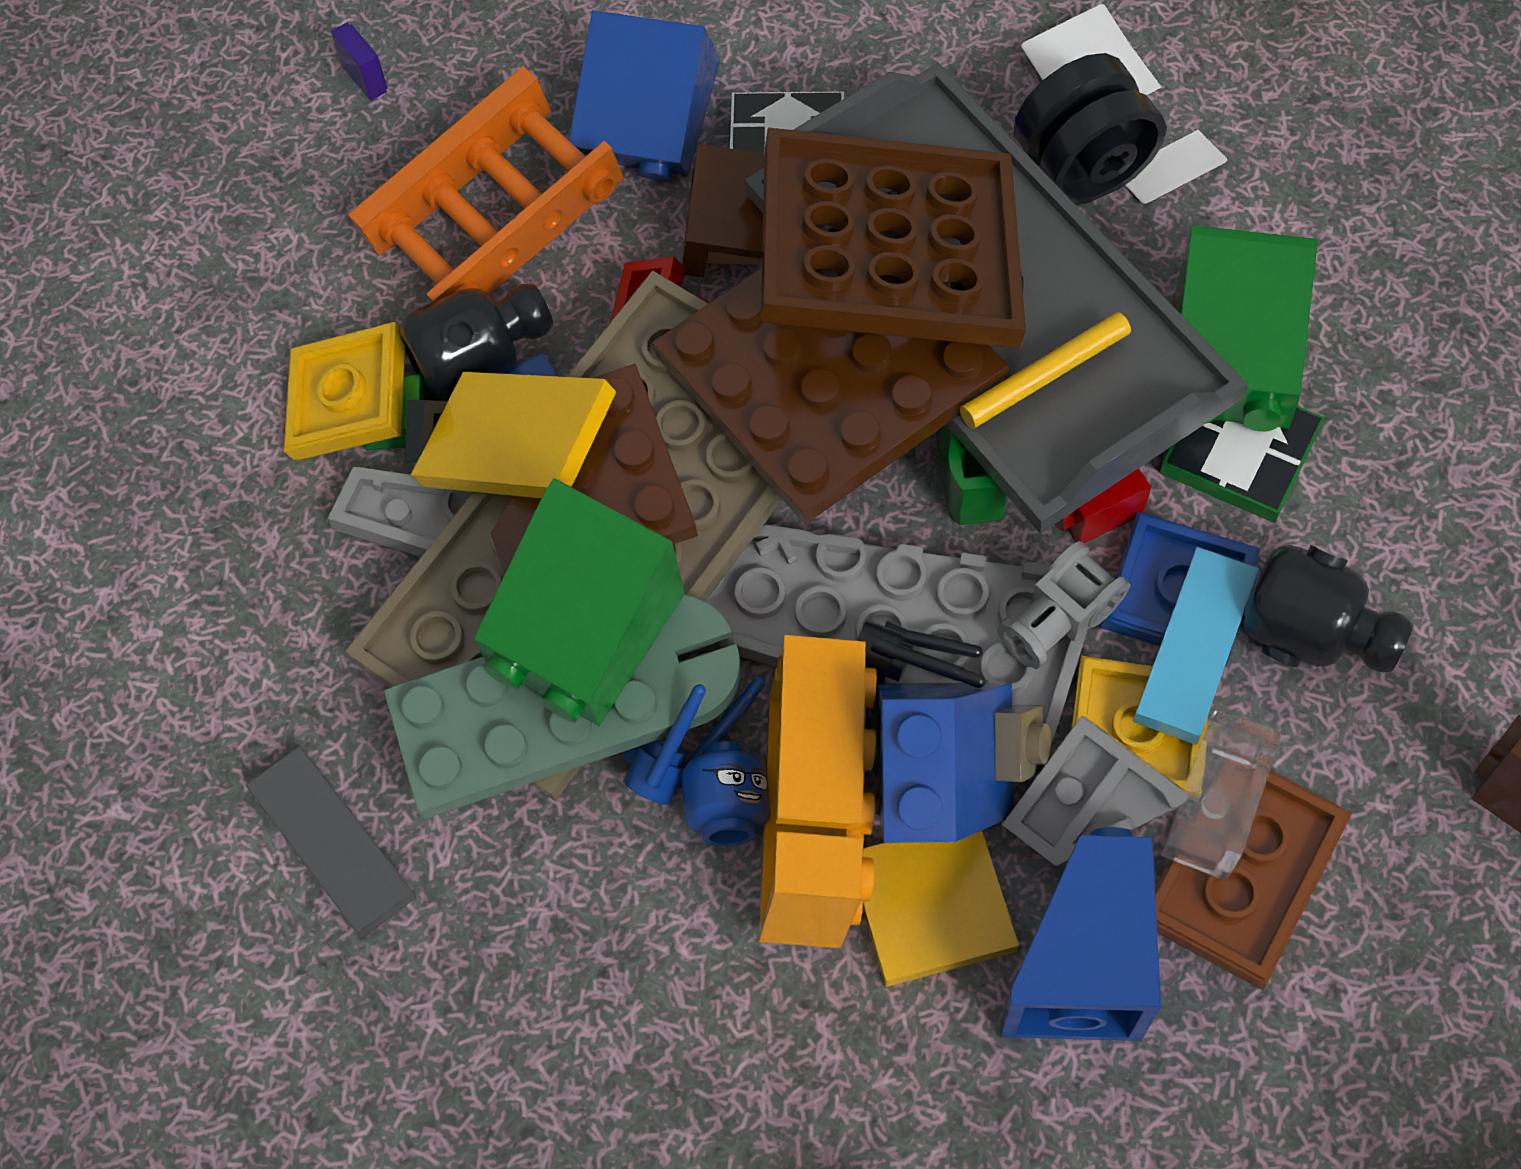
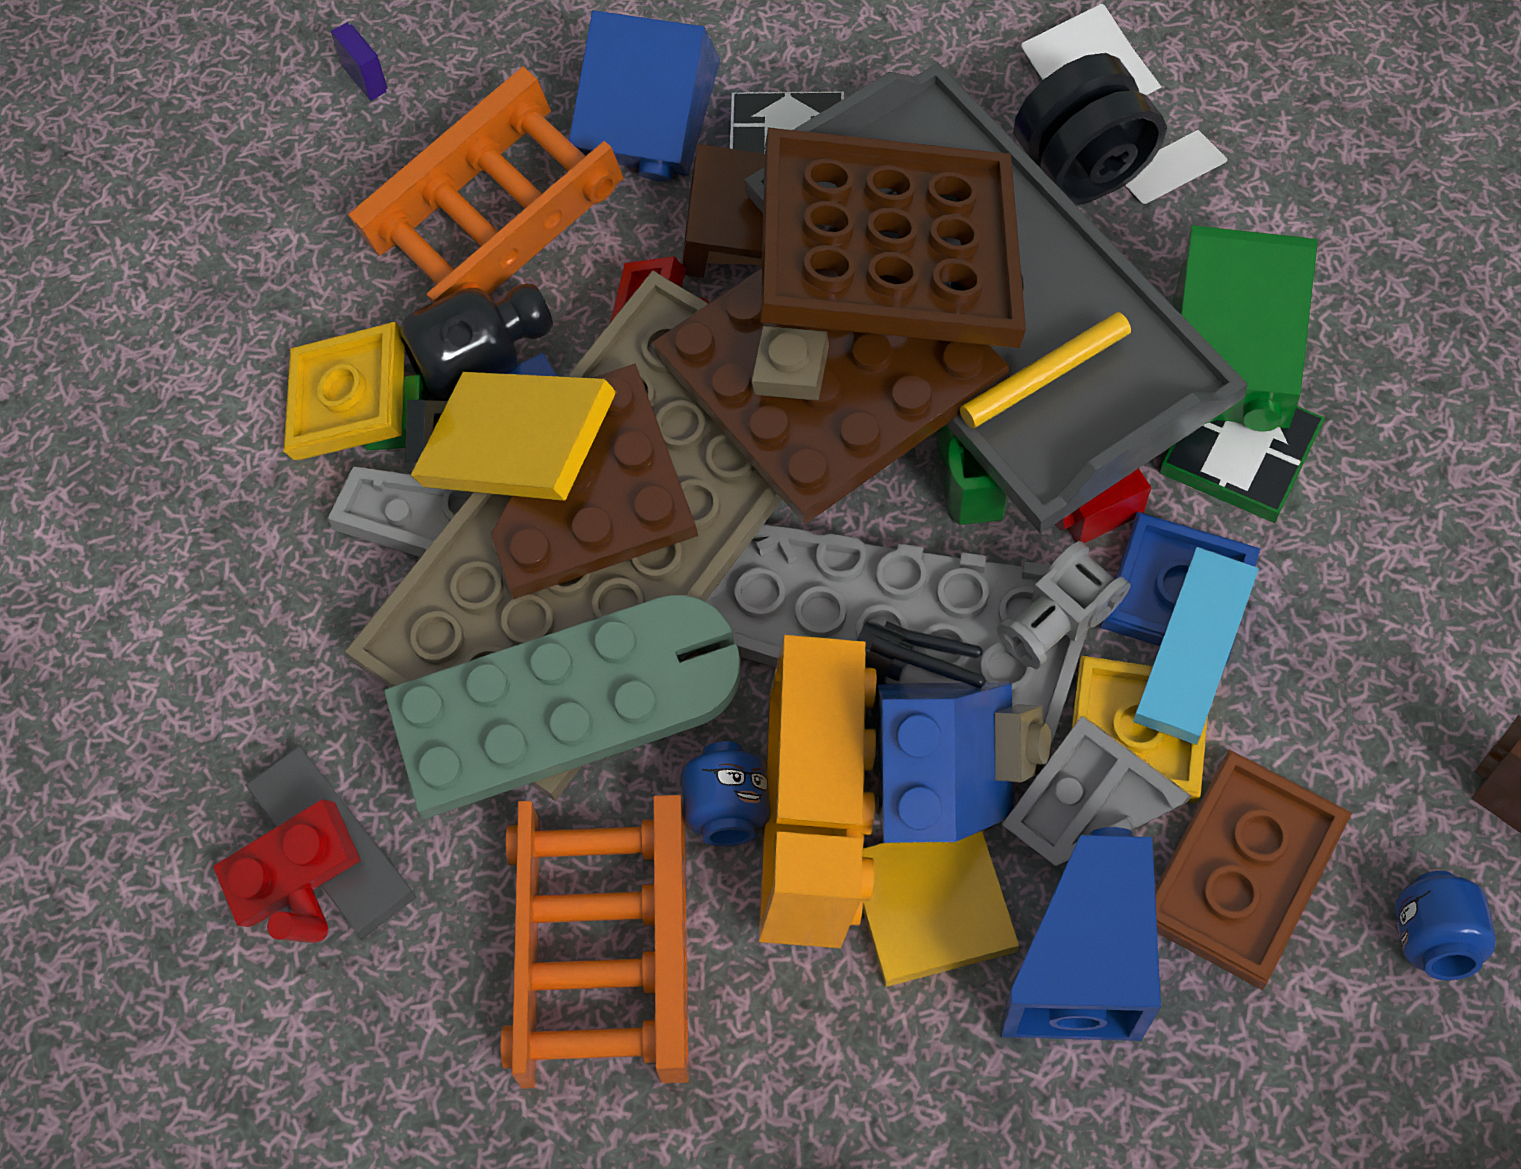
(285, 870): none -> red plate
(579, 604): green slope -> none
(658, 971): none -> orange fence
(659, 764): blue plant -> none
(790, 363): none -> dark tan plate
(1225, 794): clear panel -> none
(1315, 608): black piece -> none
(1445, 925): none -> blue head

